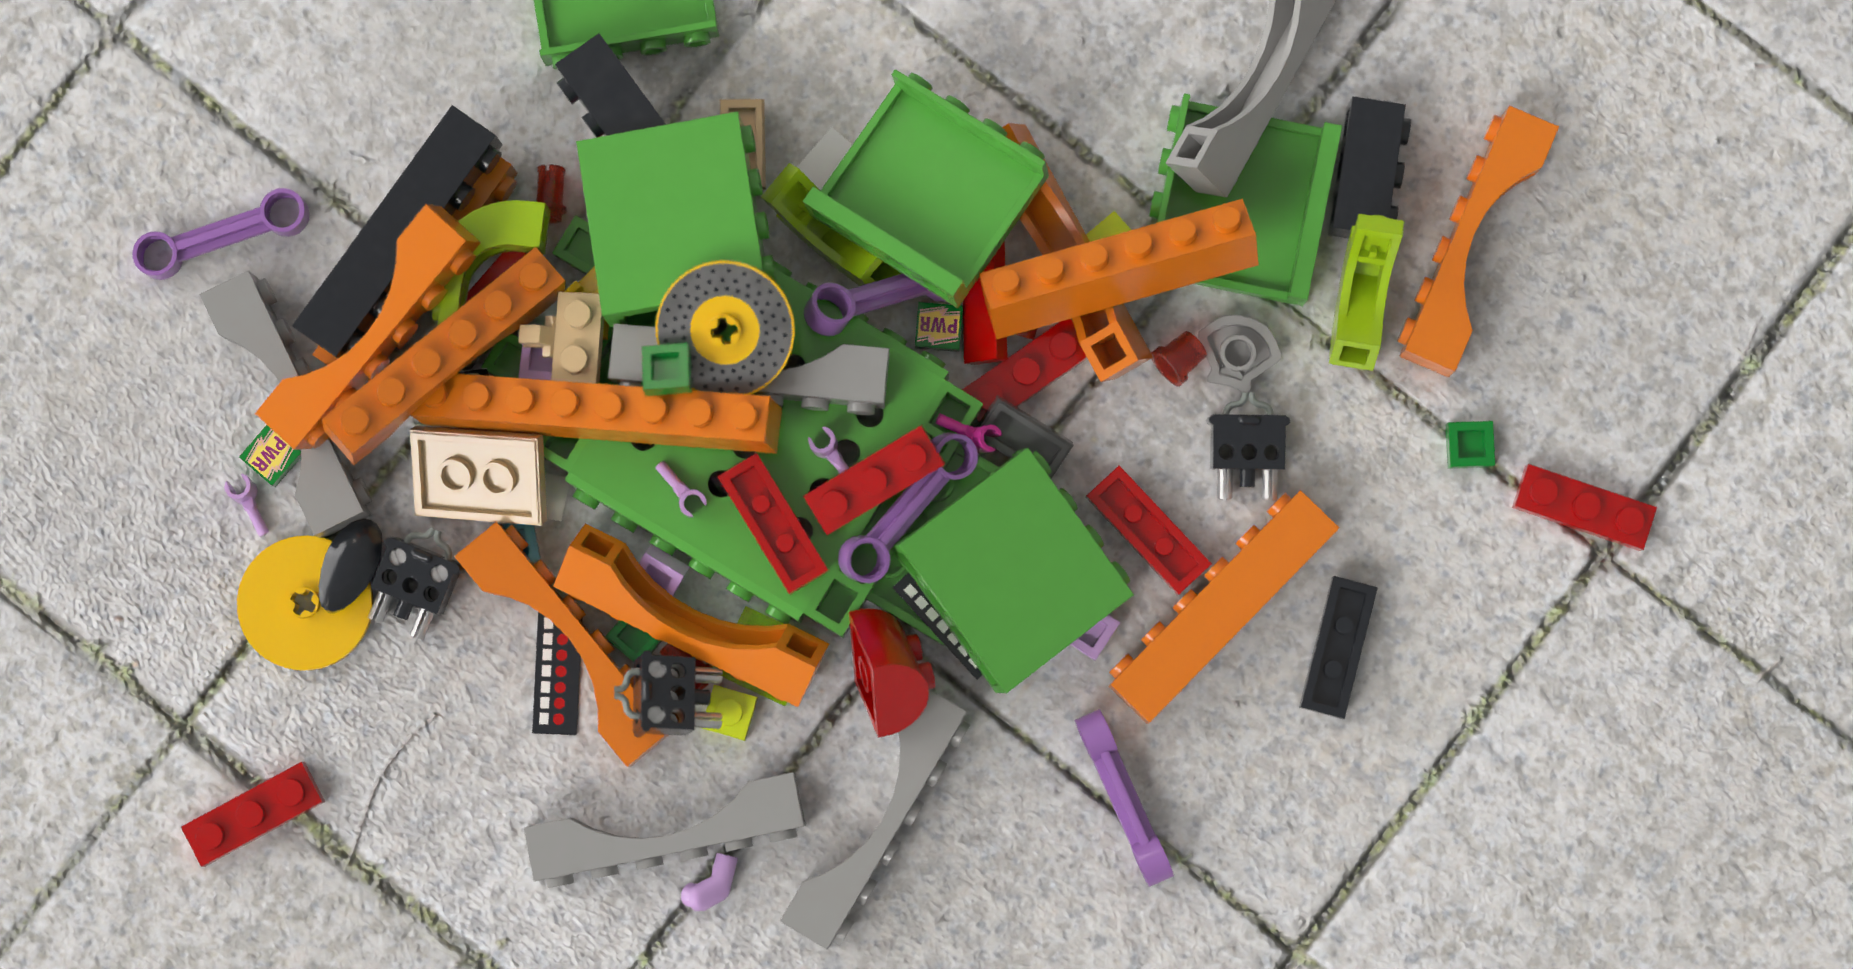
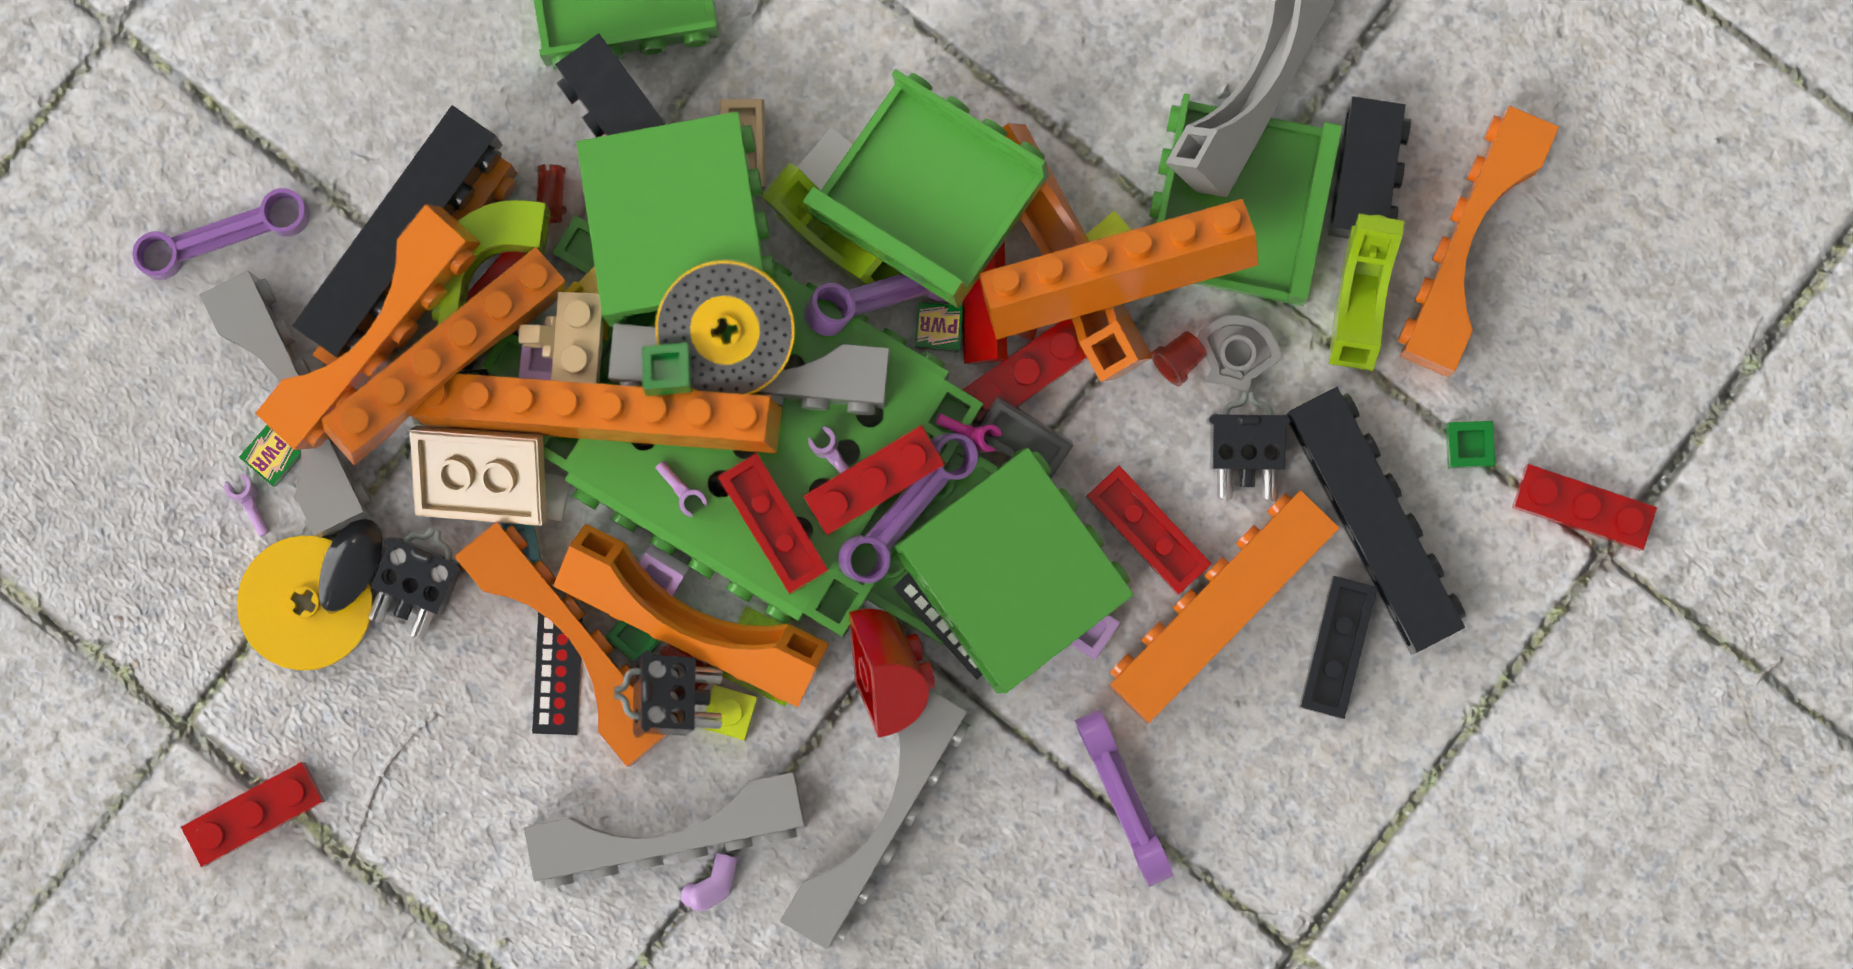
(1375, 520): none -> black brick

